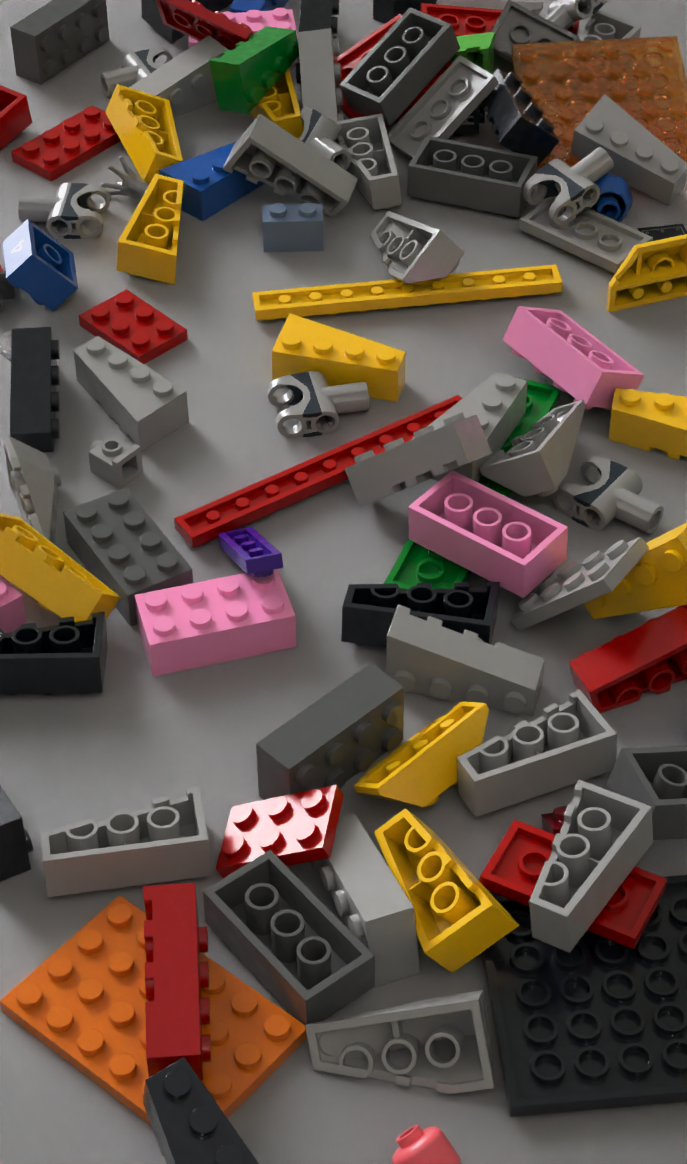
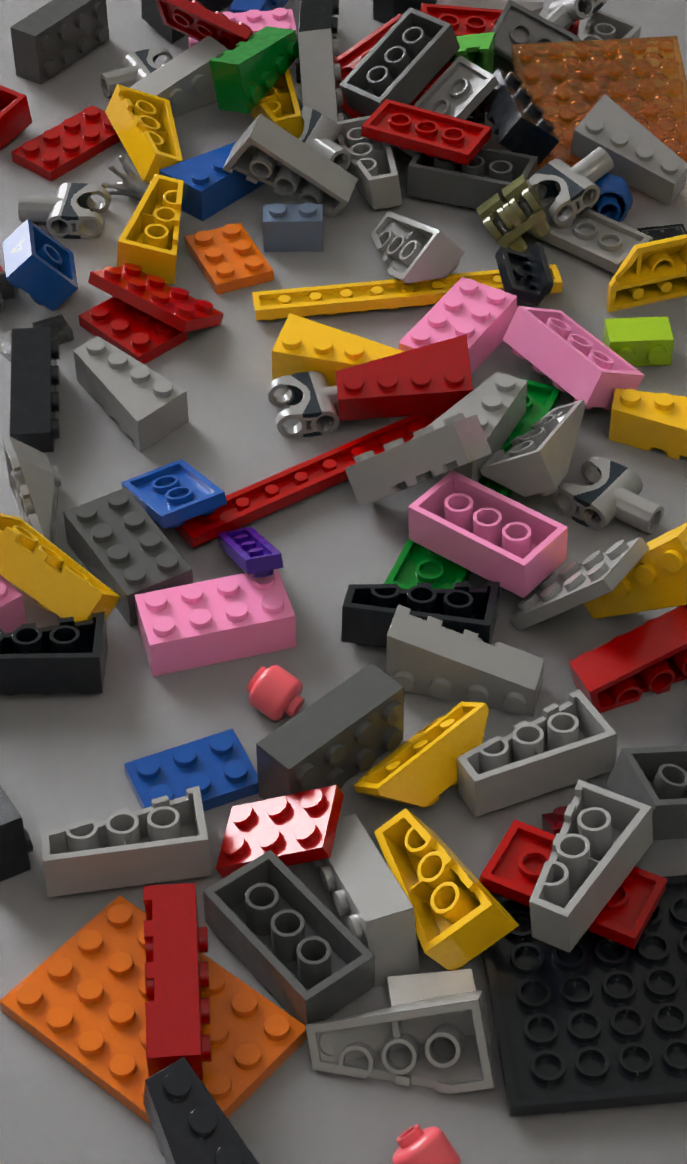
(60, 328): none -> clear smoke tile
(108, 458): light grey brick -> none
(156, 298): none -> red plate
(175, 494): none -> blue plate
(212, 763): none -> blue plate
(229, 258): none -> orange plate
(275, 692): none -> coral head
(406, 383): none -> red wedge
(423, 986): none -> white tile
(426, 132): none -> red plate
(469, 310): none -> bright pink brick
(513, 218): none -> olive hips
(525, 274): none -> black bracket
(640, 340): none -> lime brick

